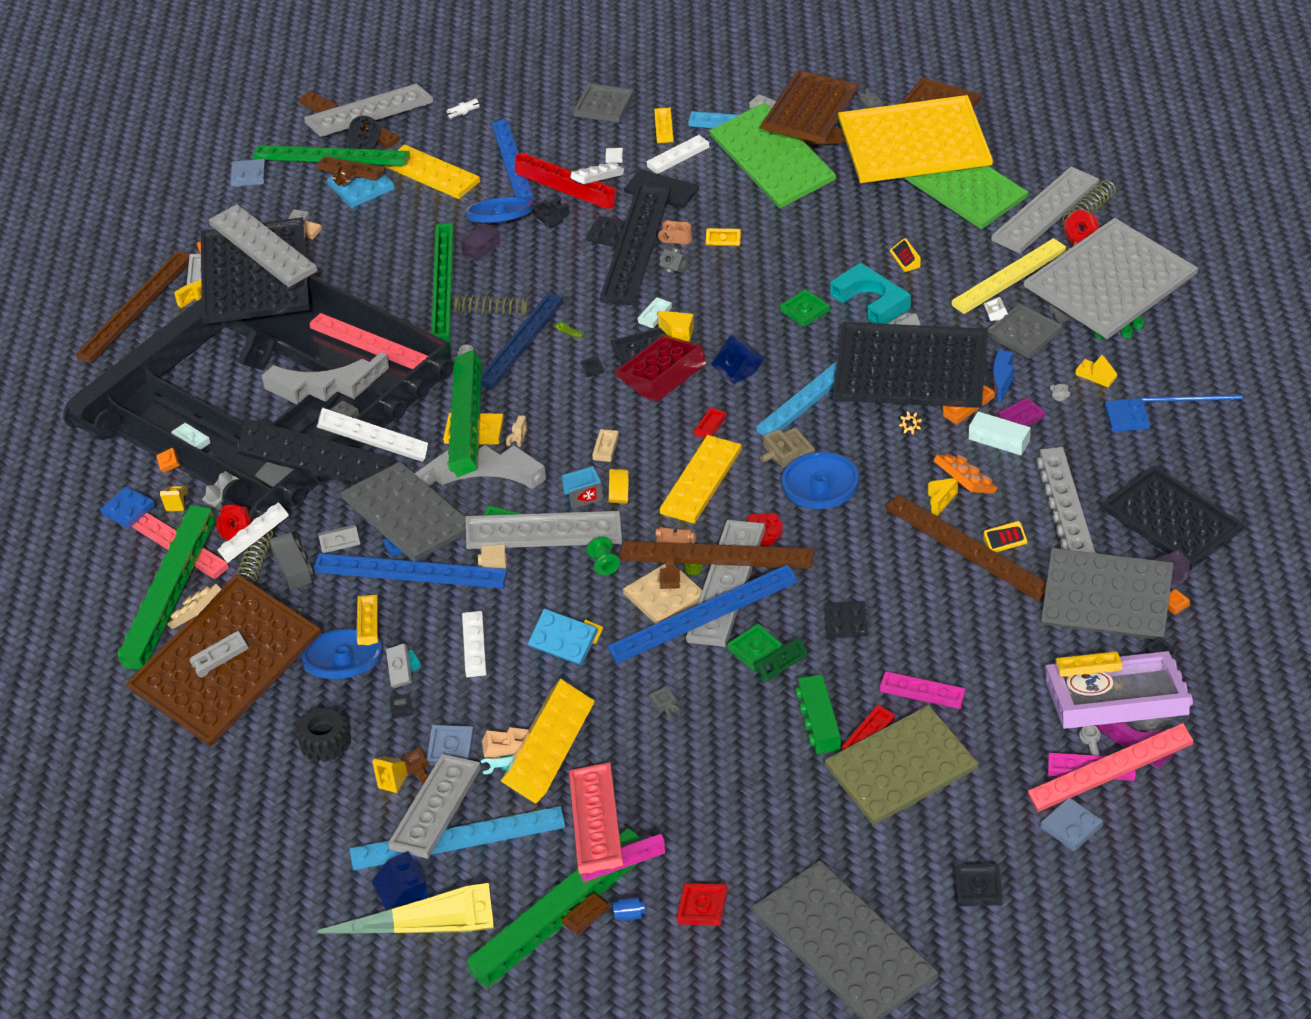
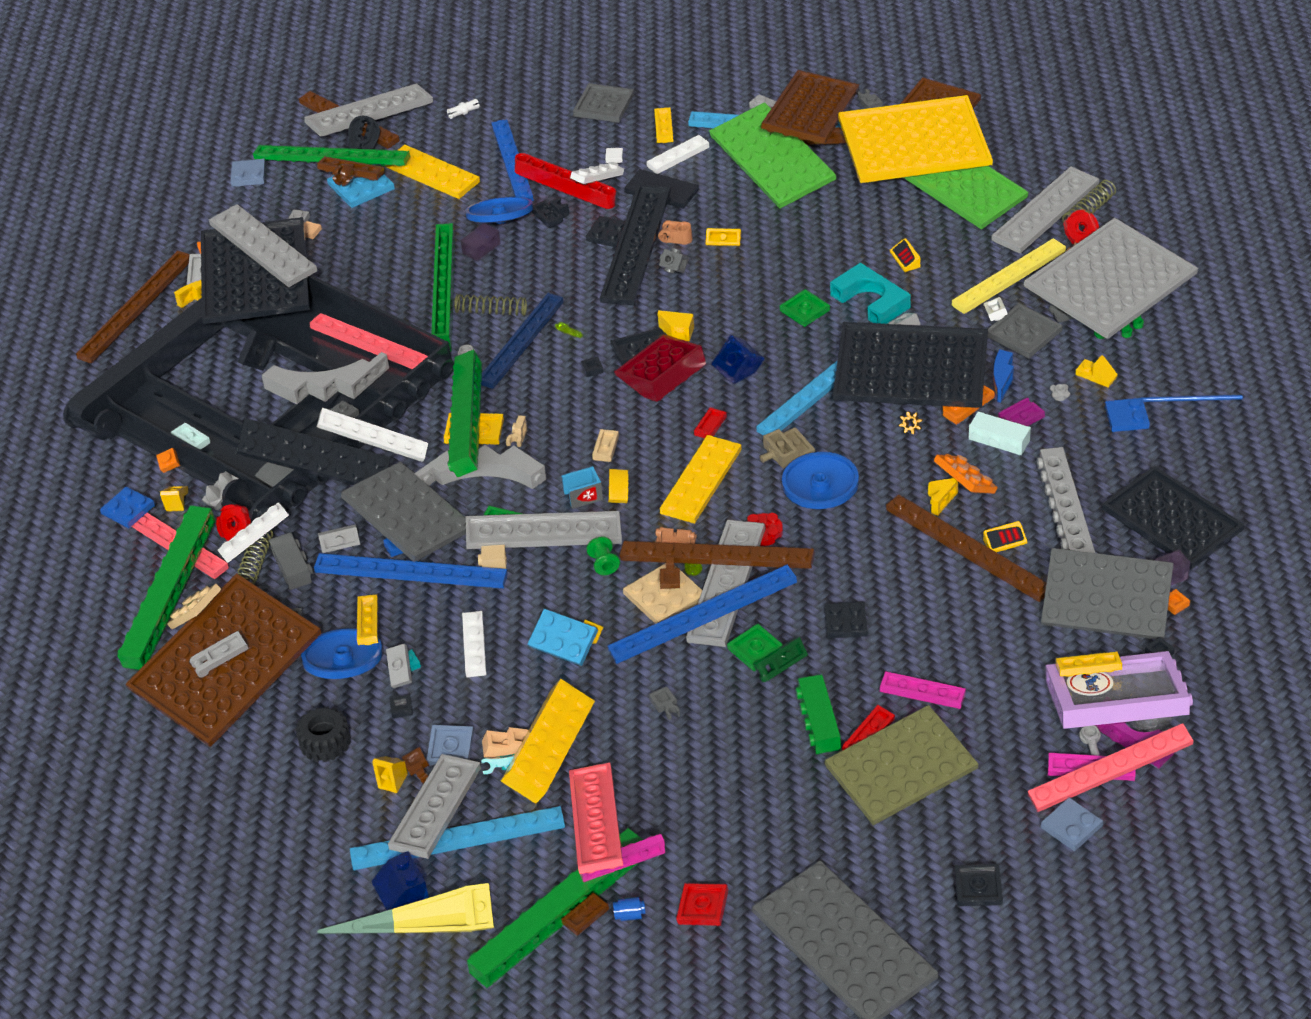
(650, 314): light aqua plate -> none

